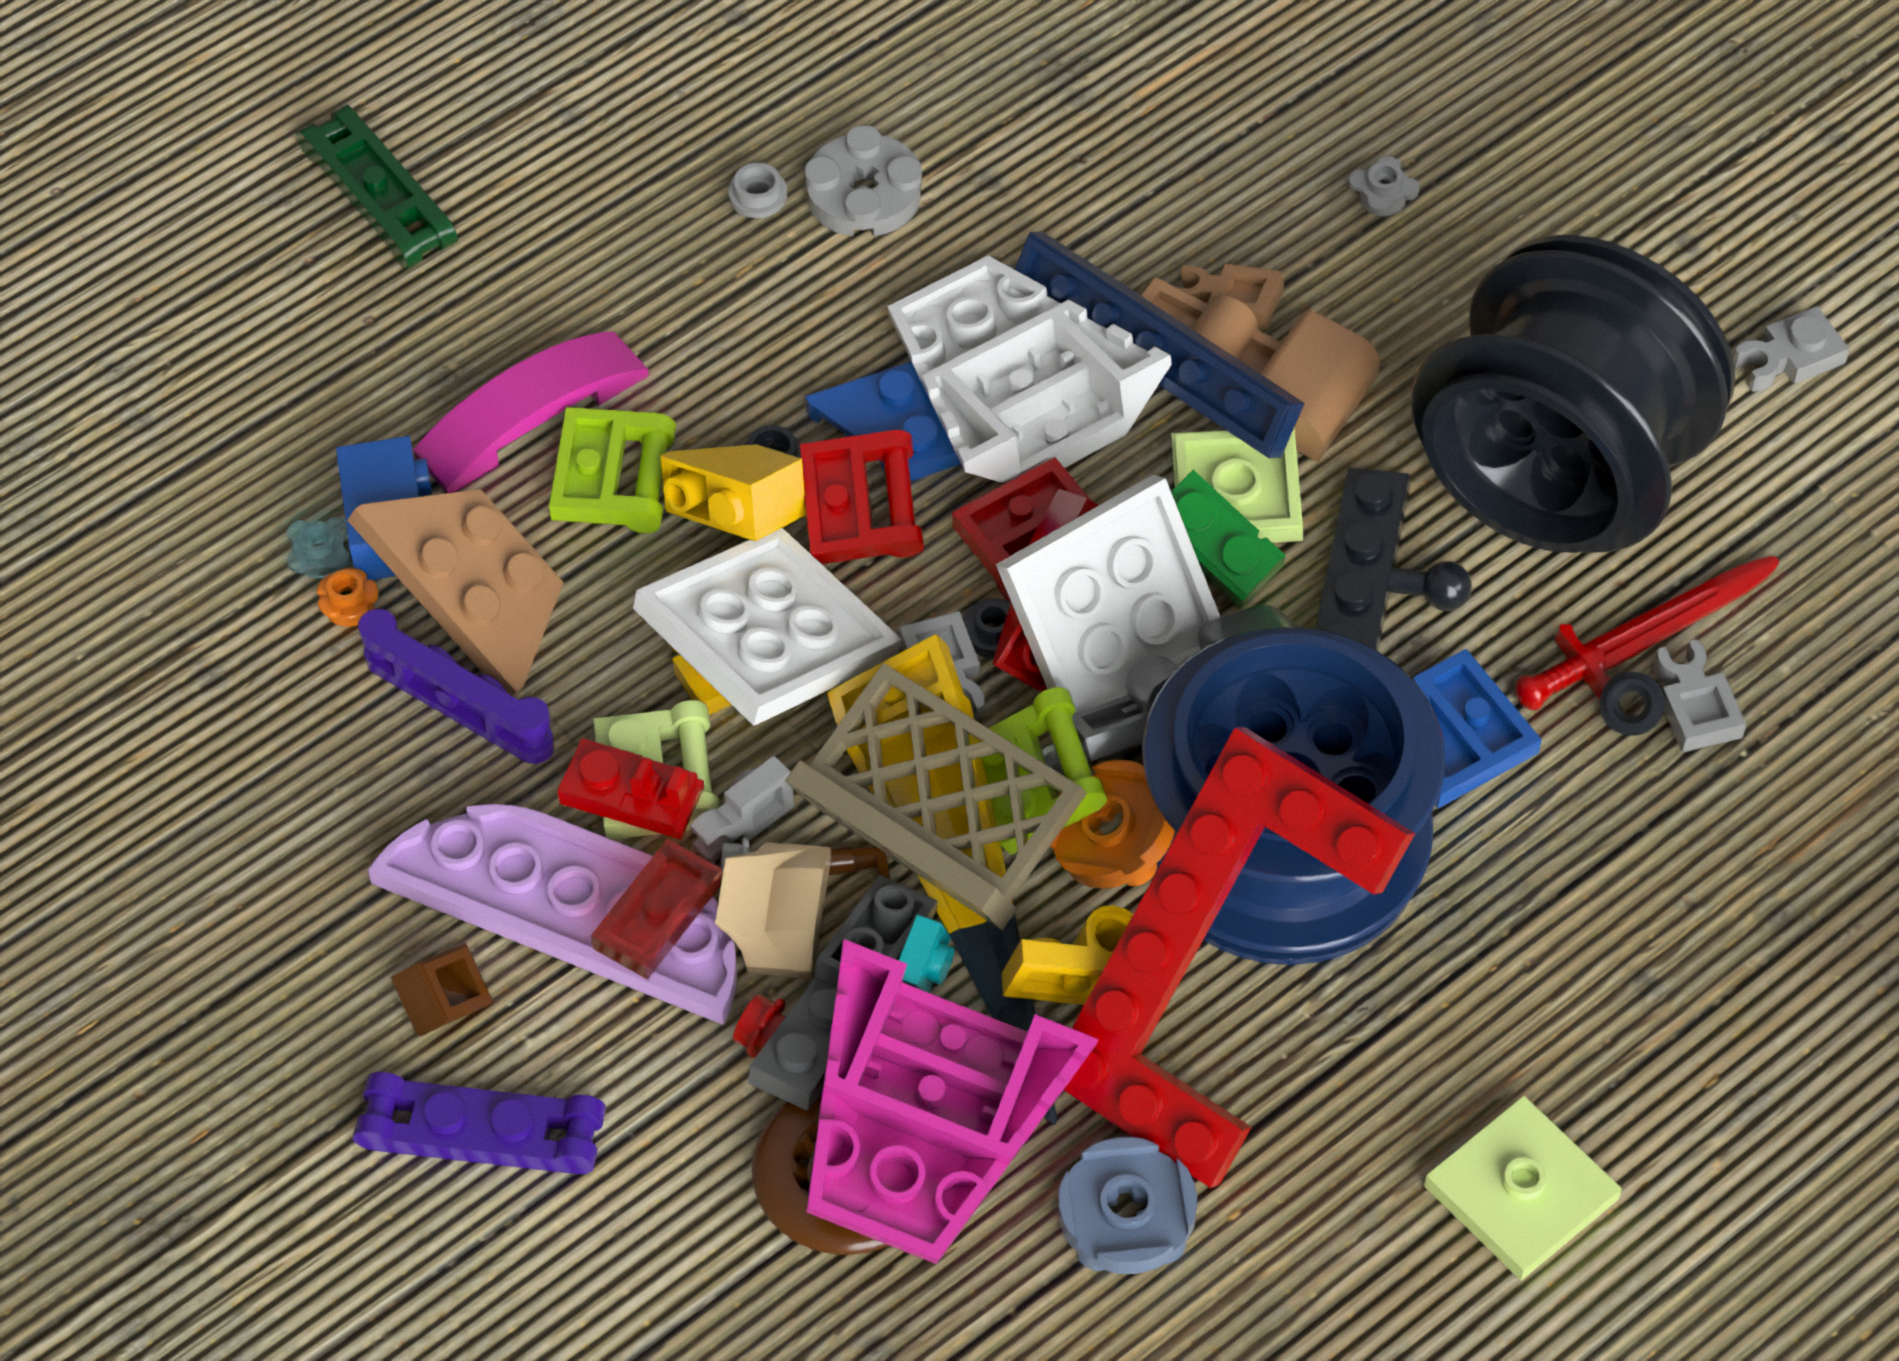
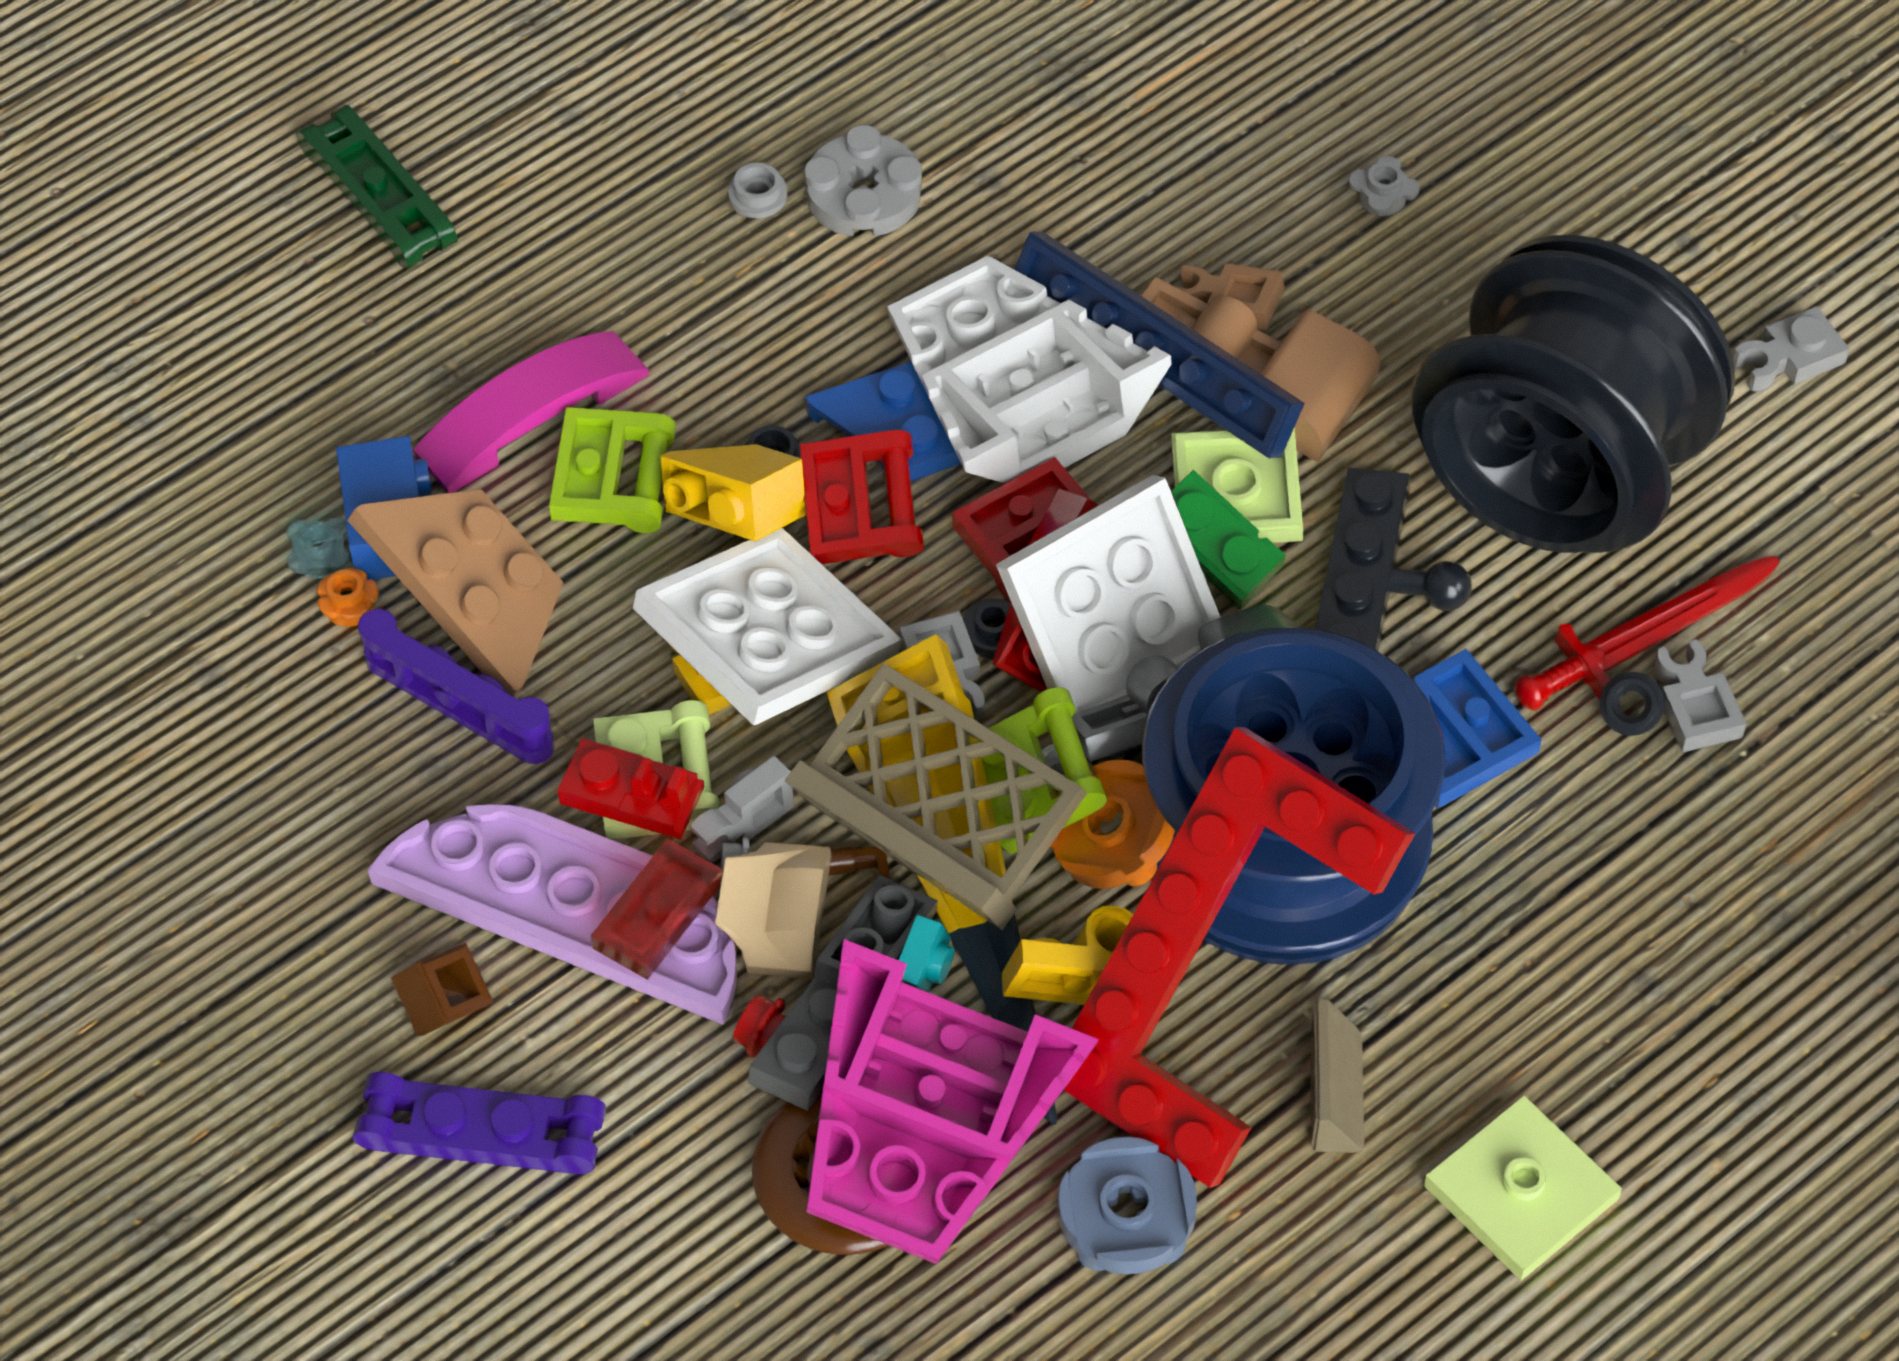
(1336, 1081): none -> dark tan slope

